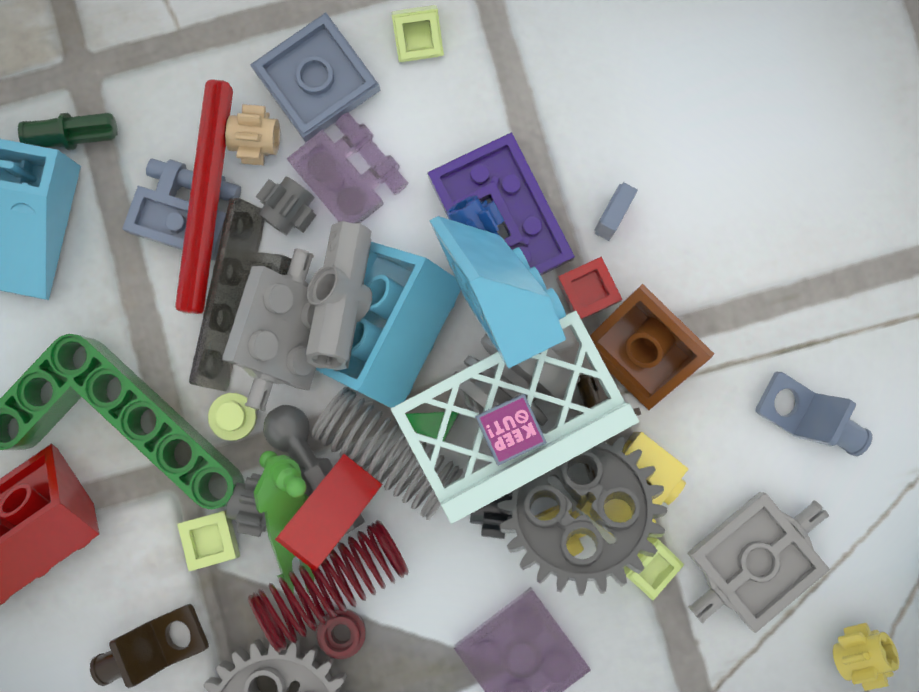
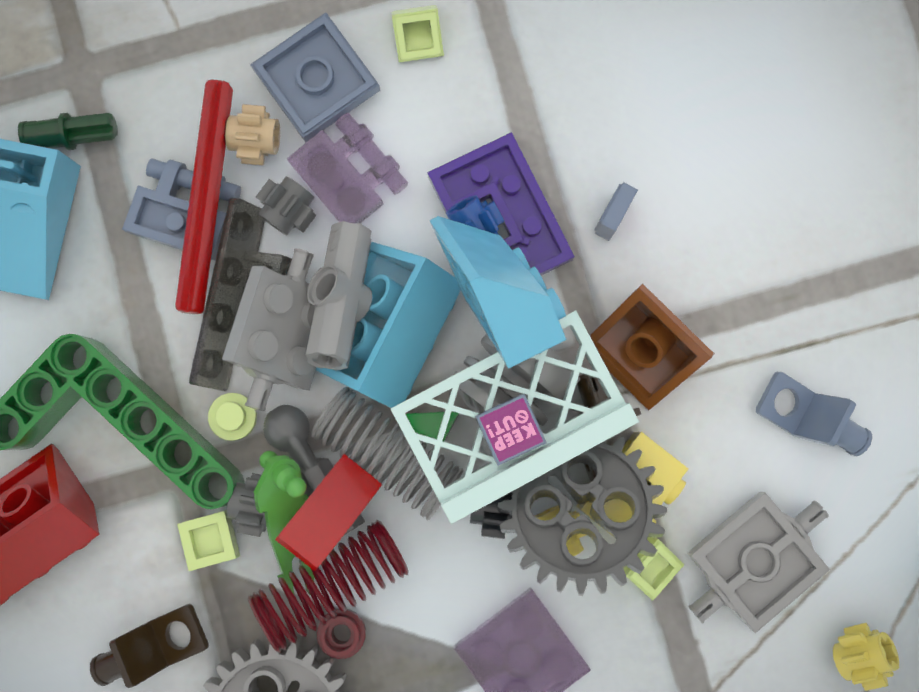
(589, 288): red tile -> none

